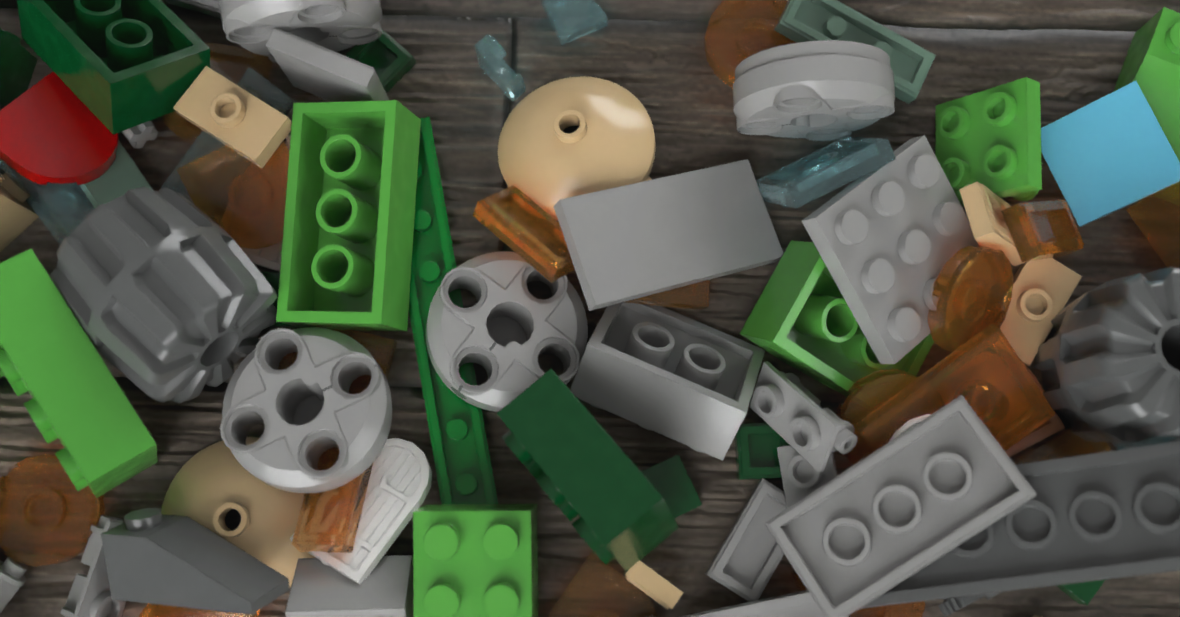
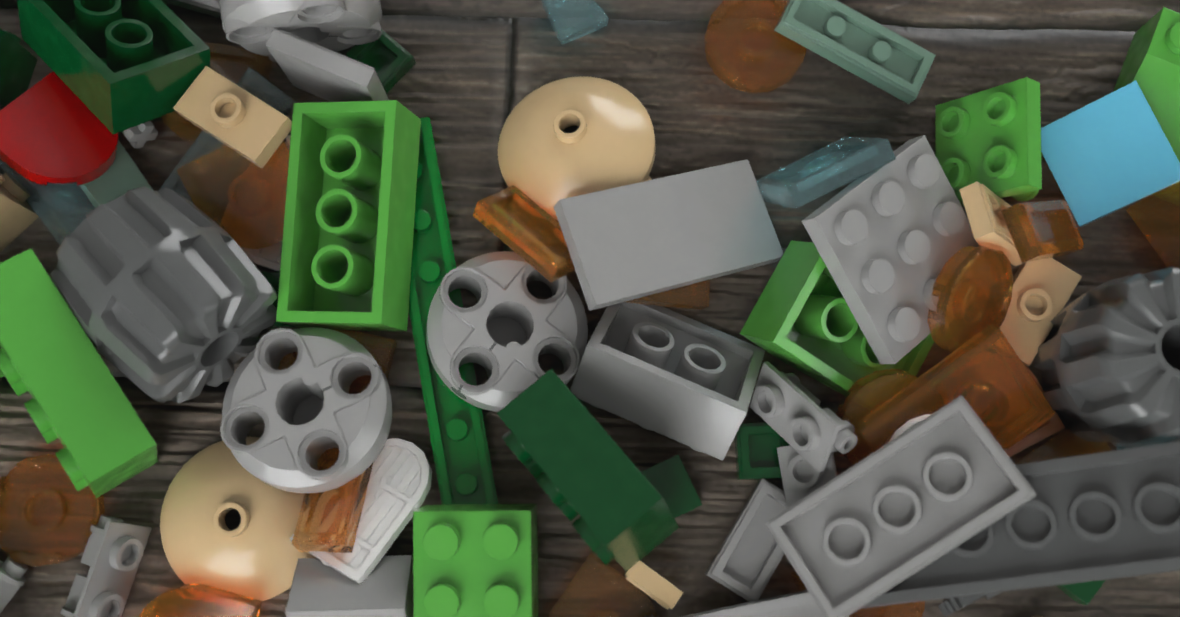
(185, 565): dark grey slope -> none
(490, 59): clear light blue tile -> none
(813, 90): light grey piece -> none

